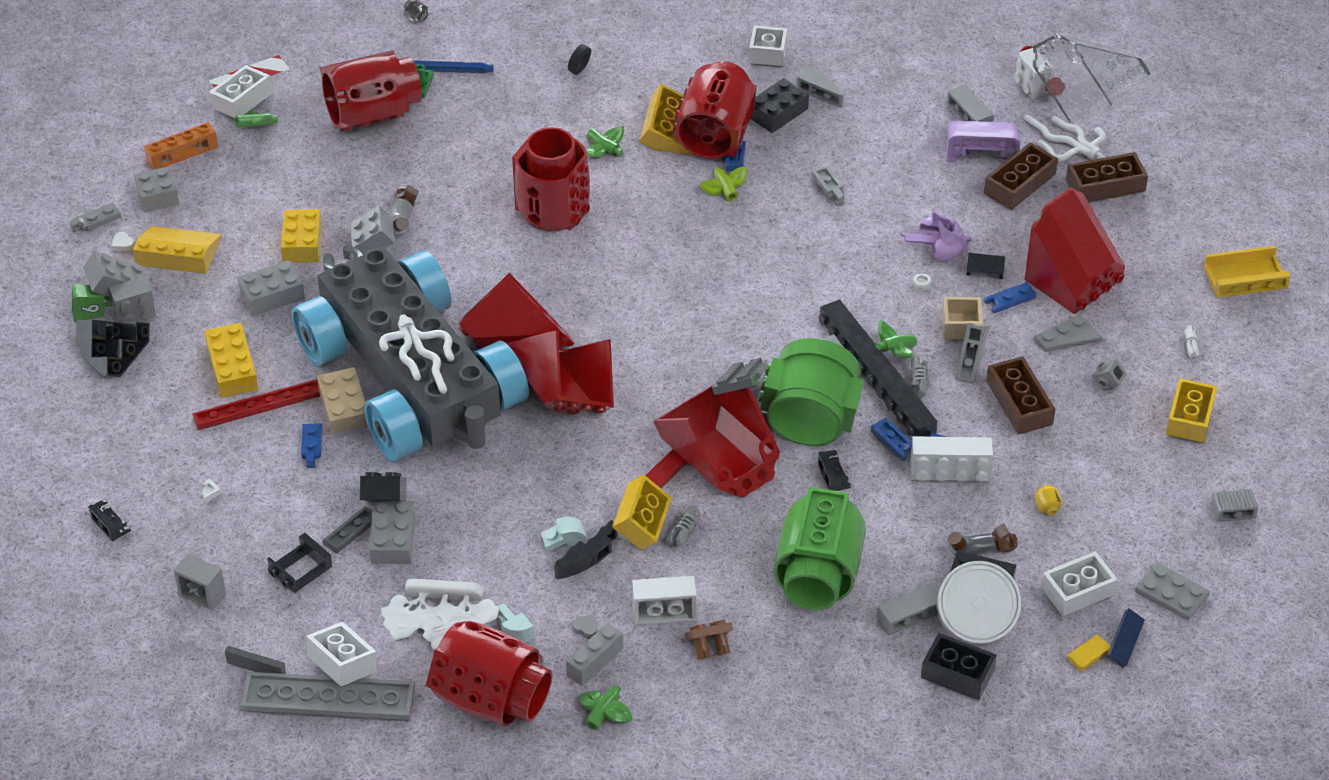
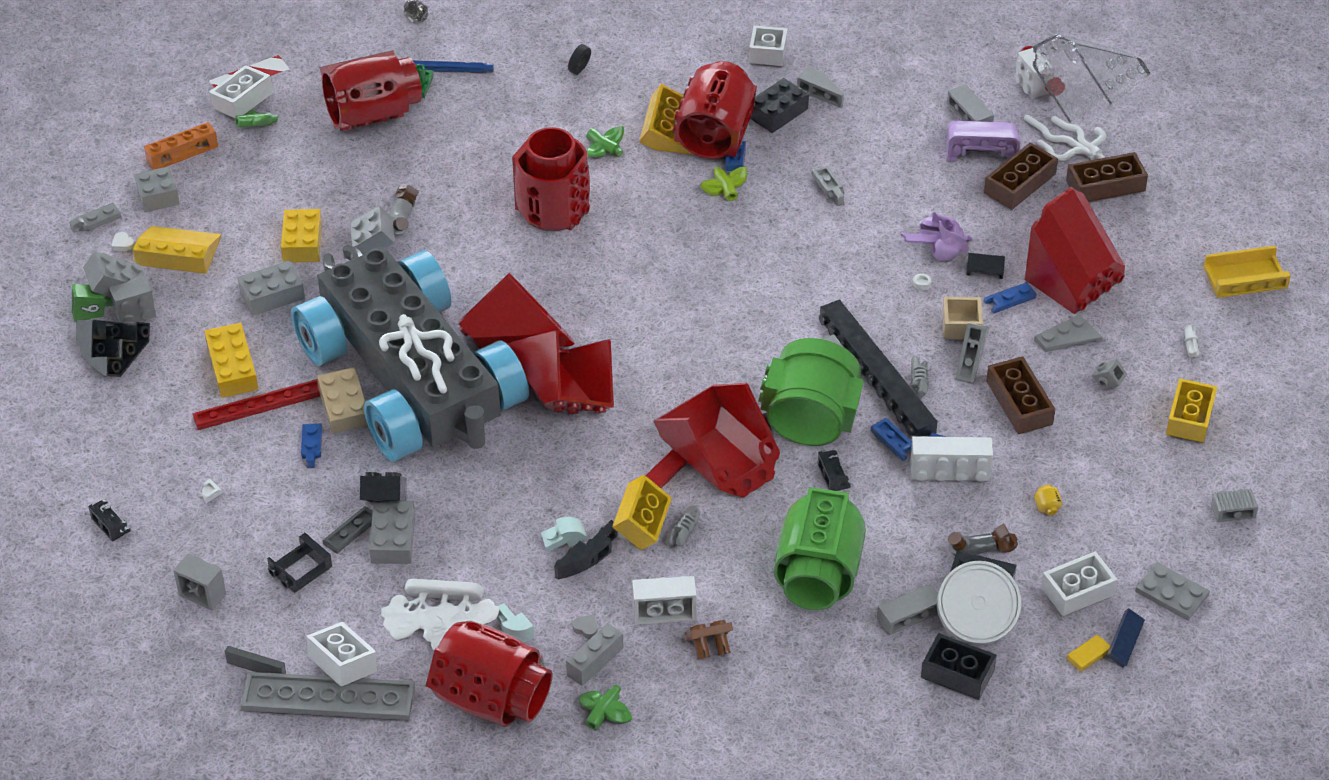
(740, 376): dark grey plate -> none
(897, 344): bright green plant -> none

